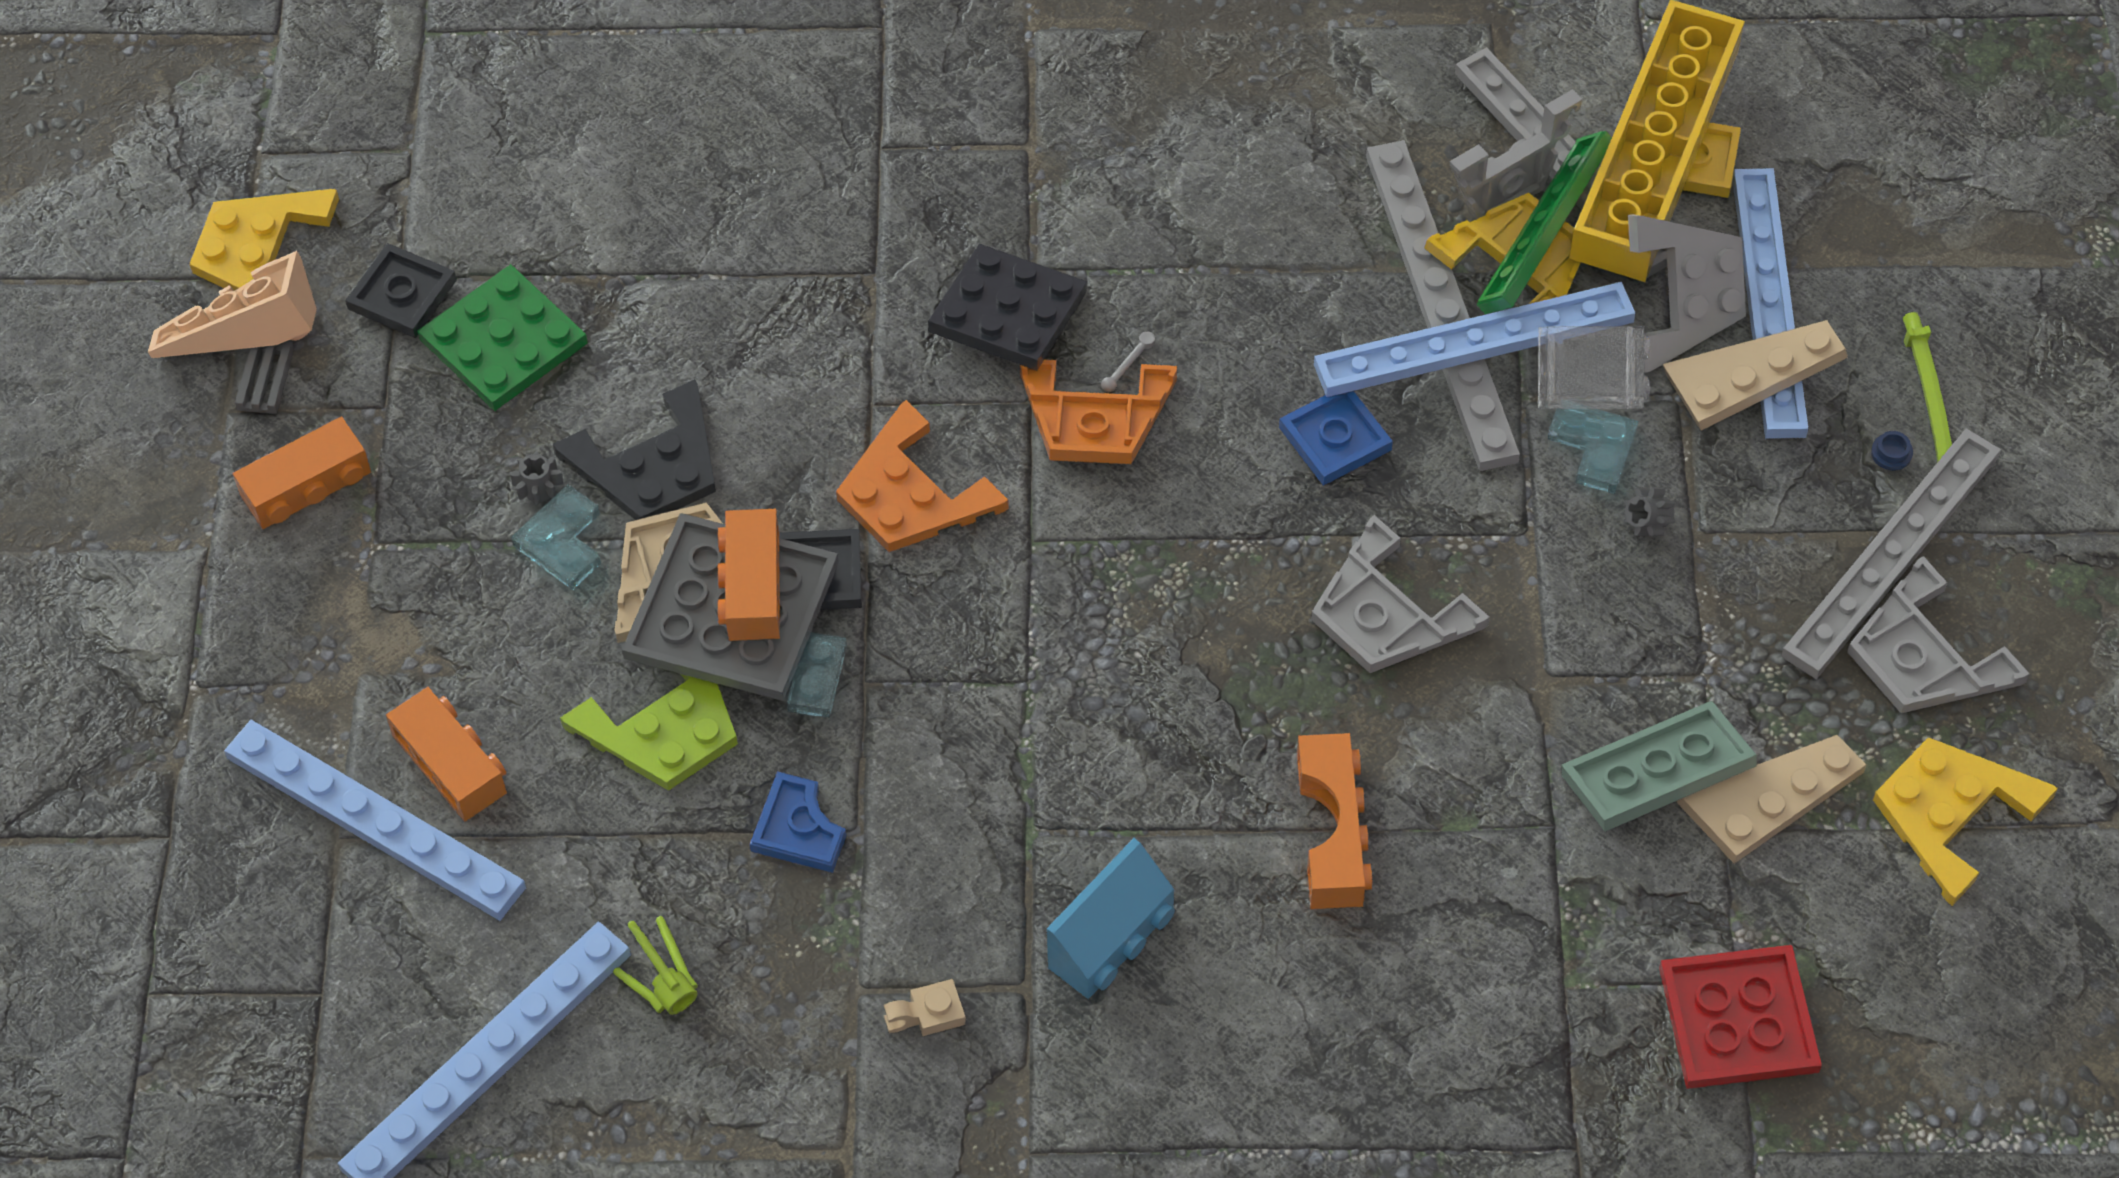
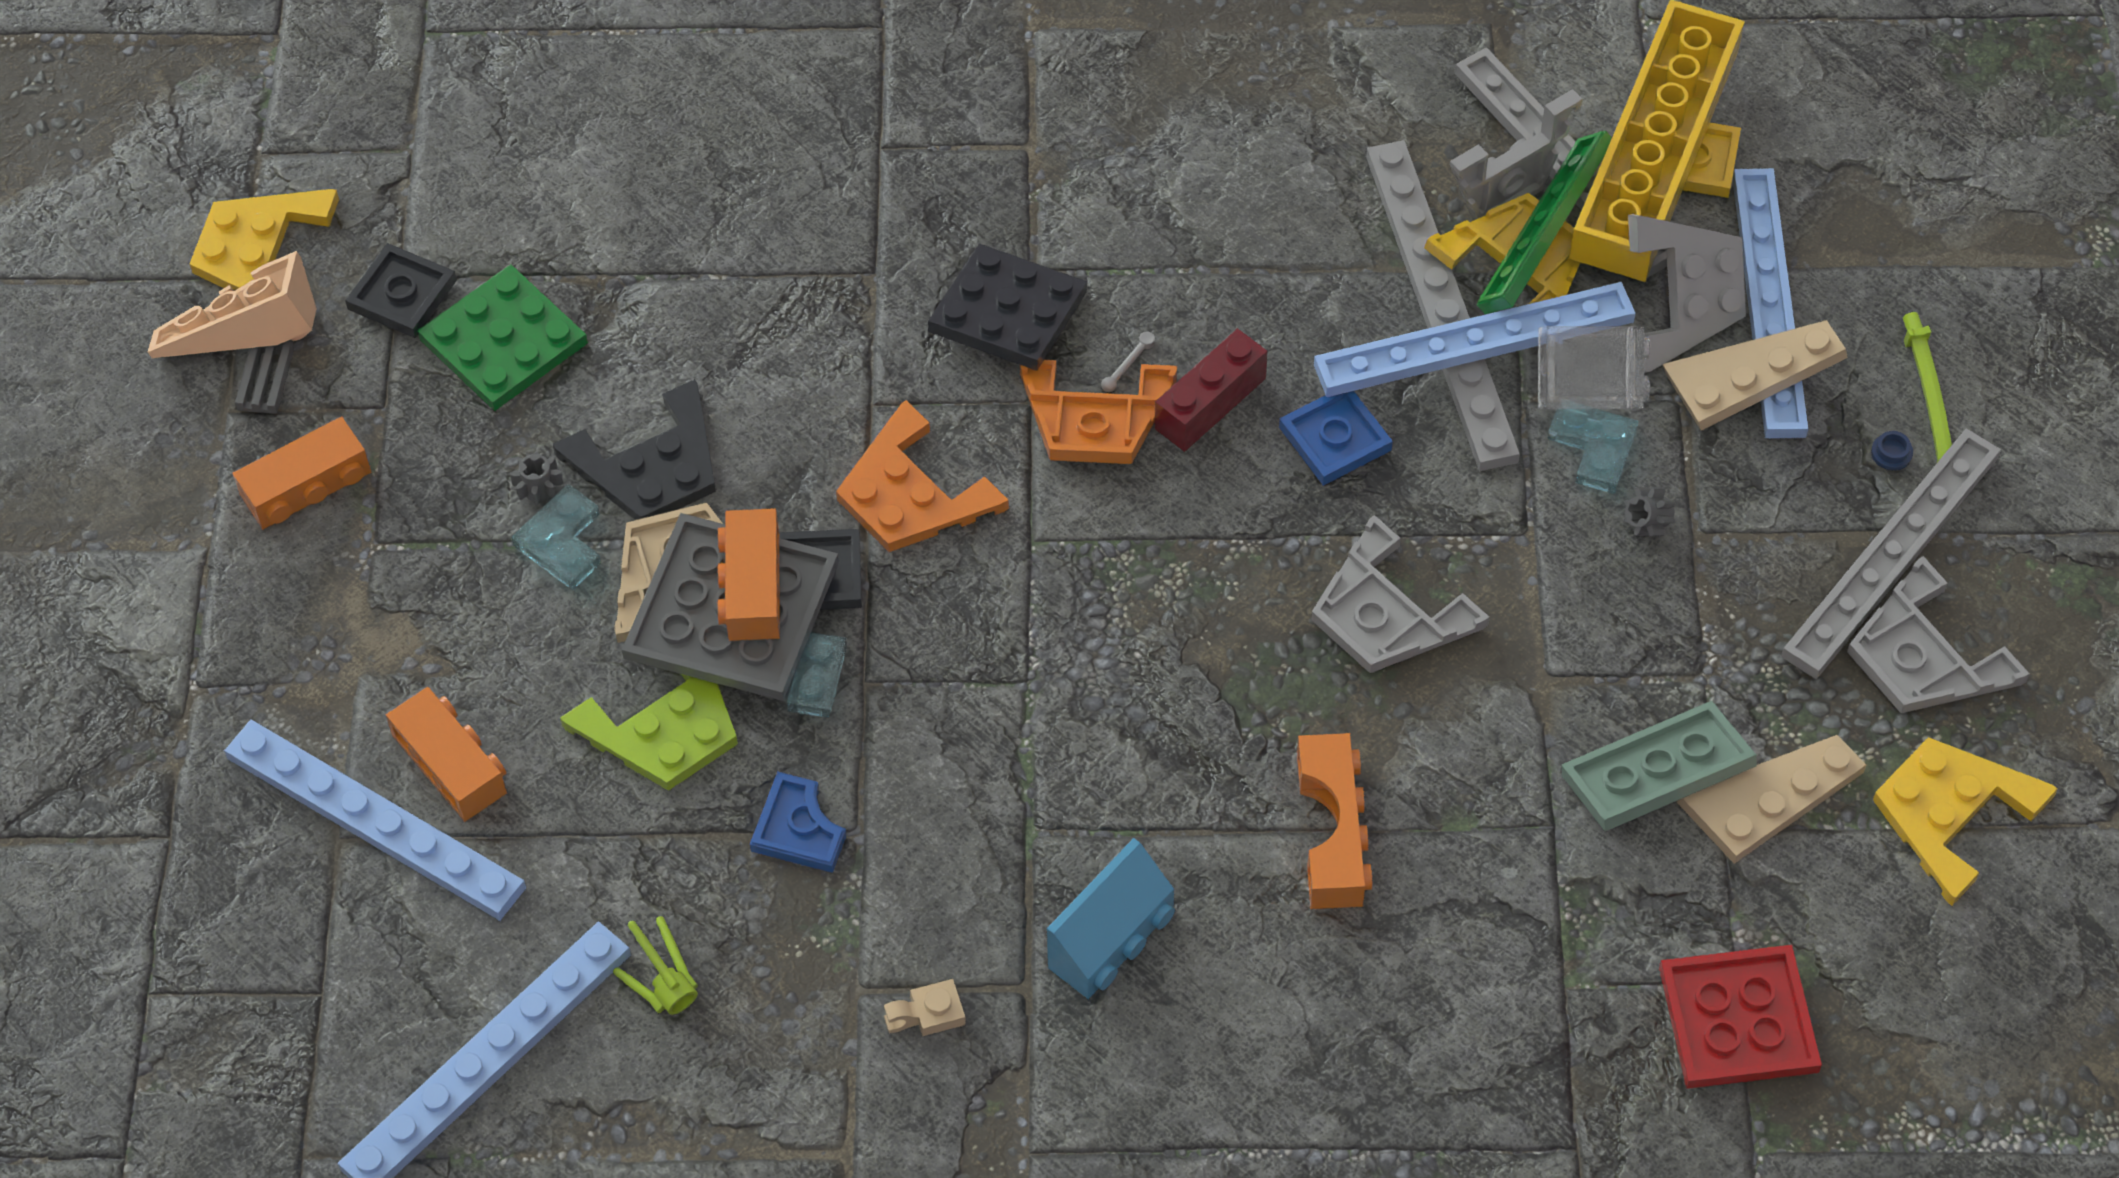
(1210, 390): none -> dark red brick

